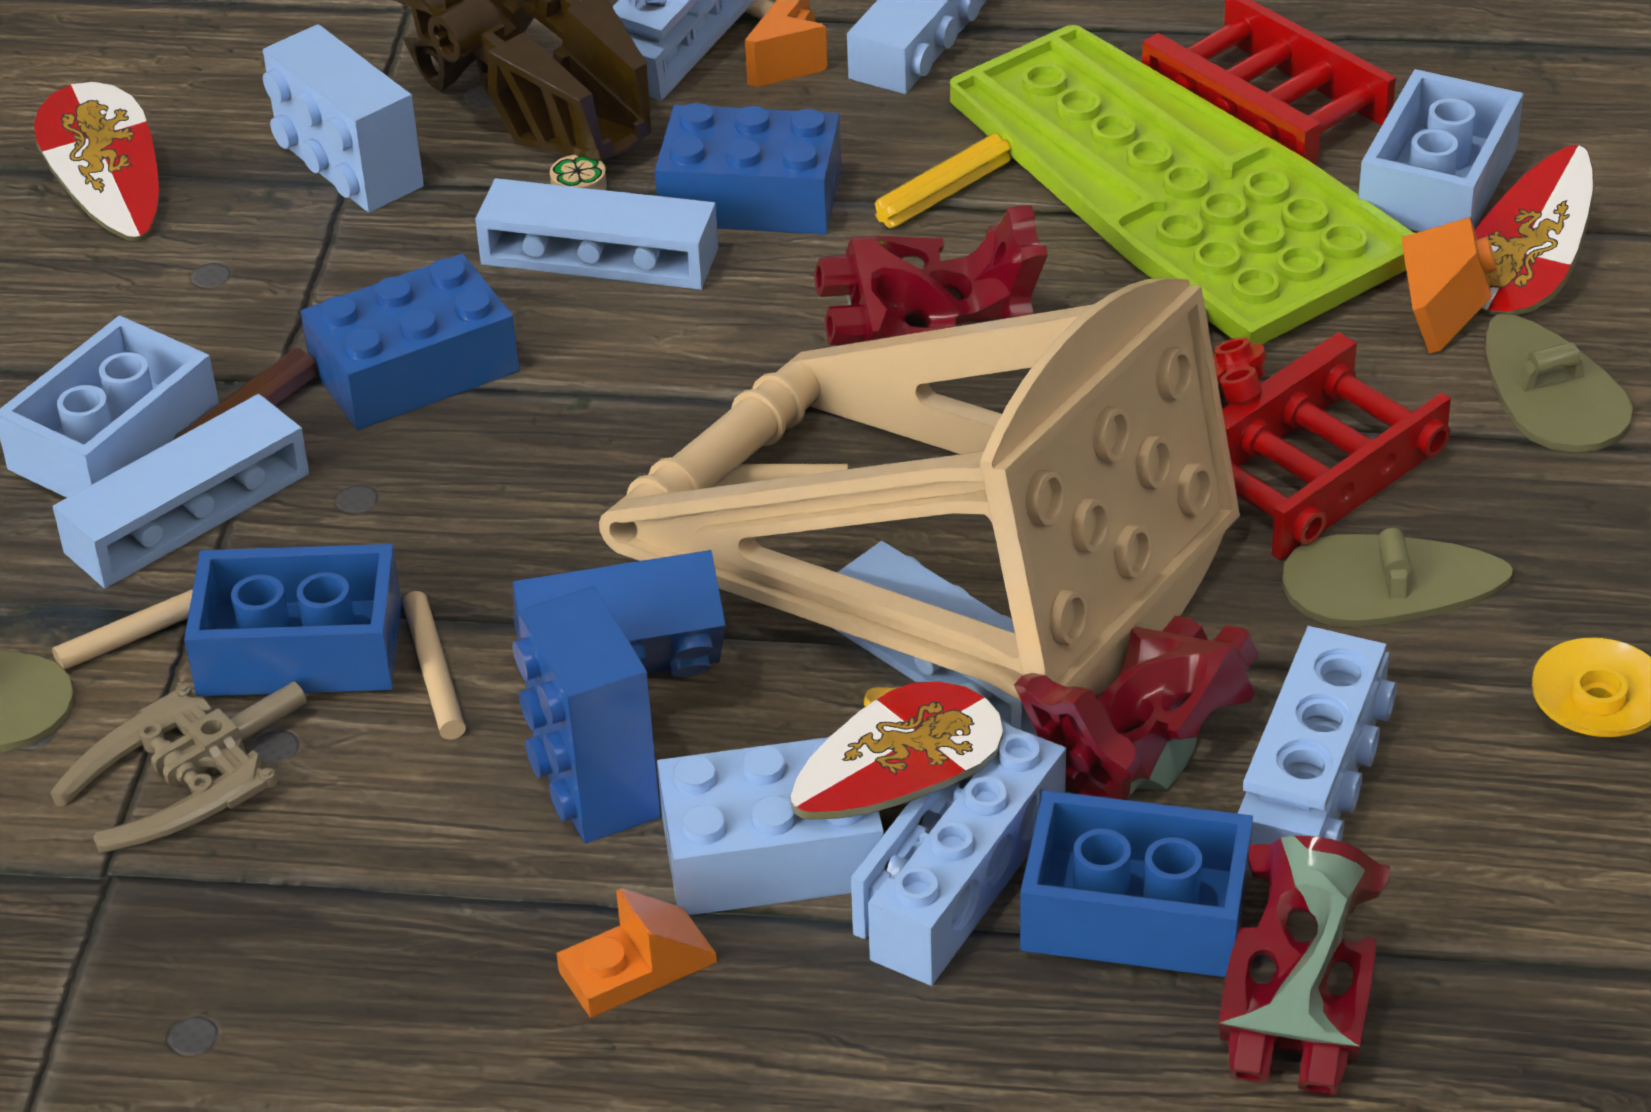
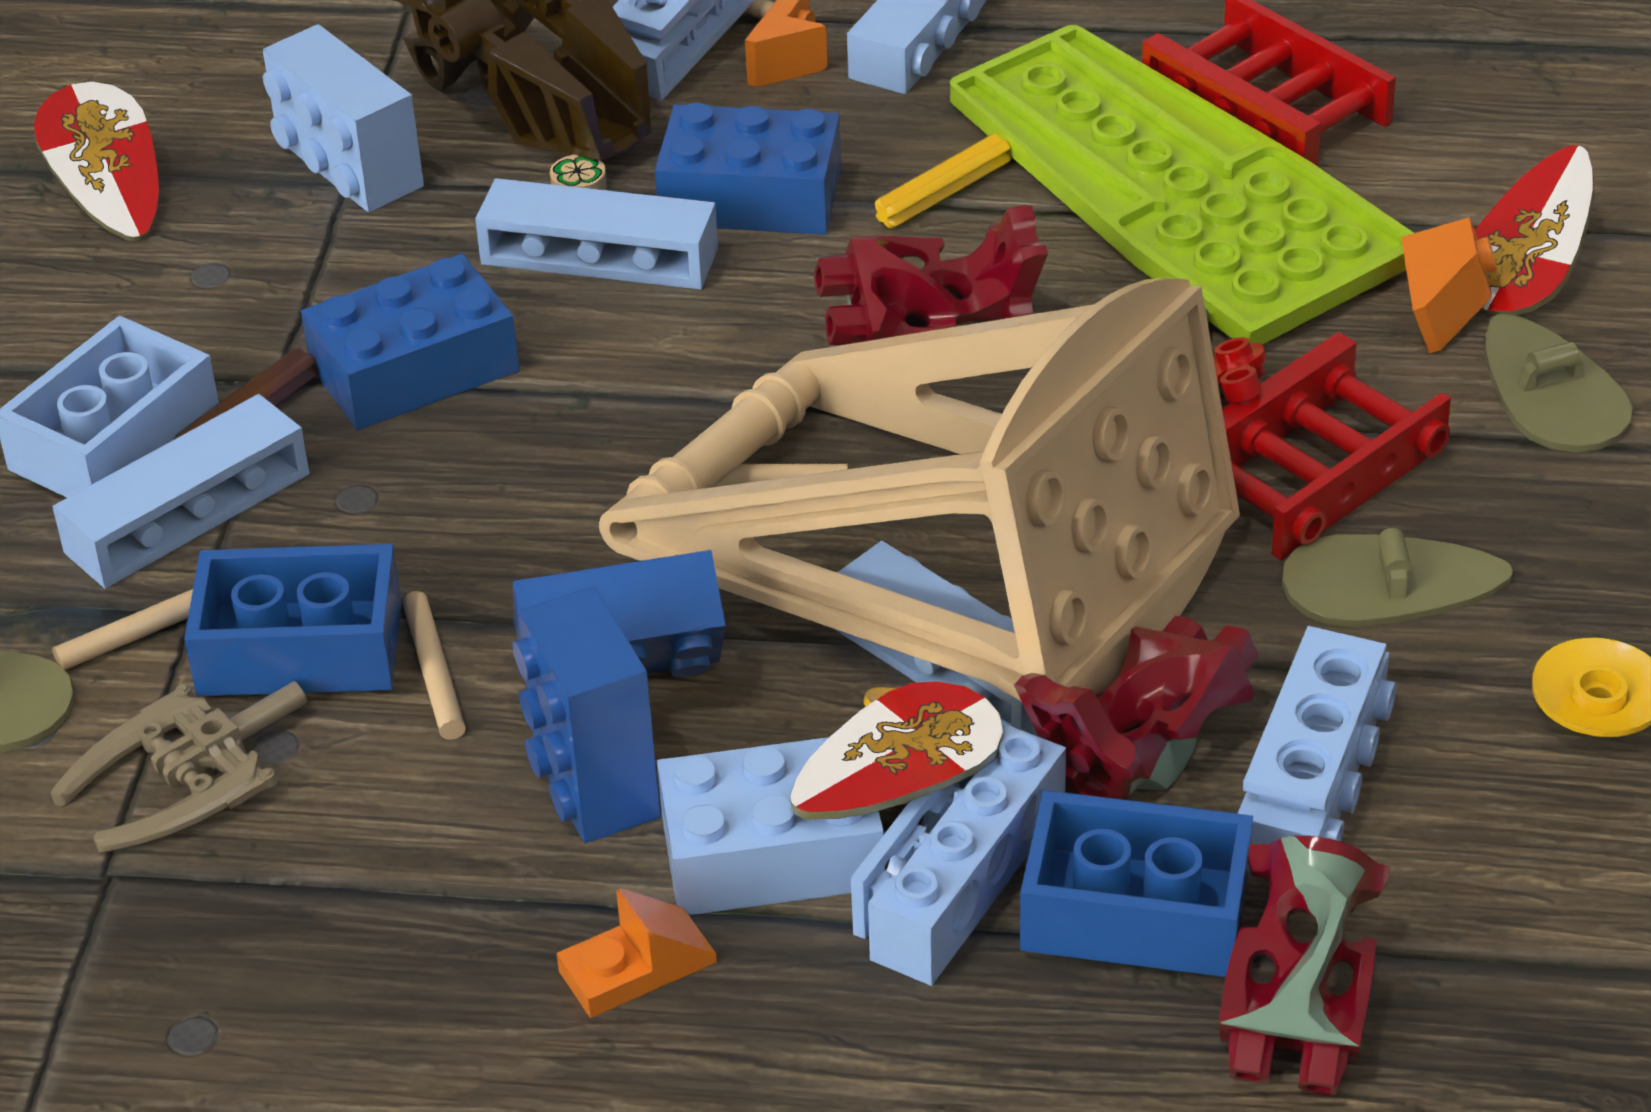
(1441, 151): light blue brick -> none

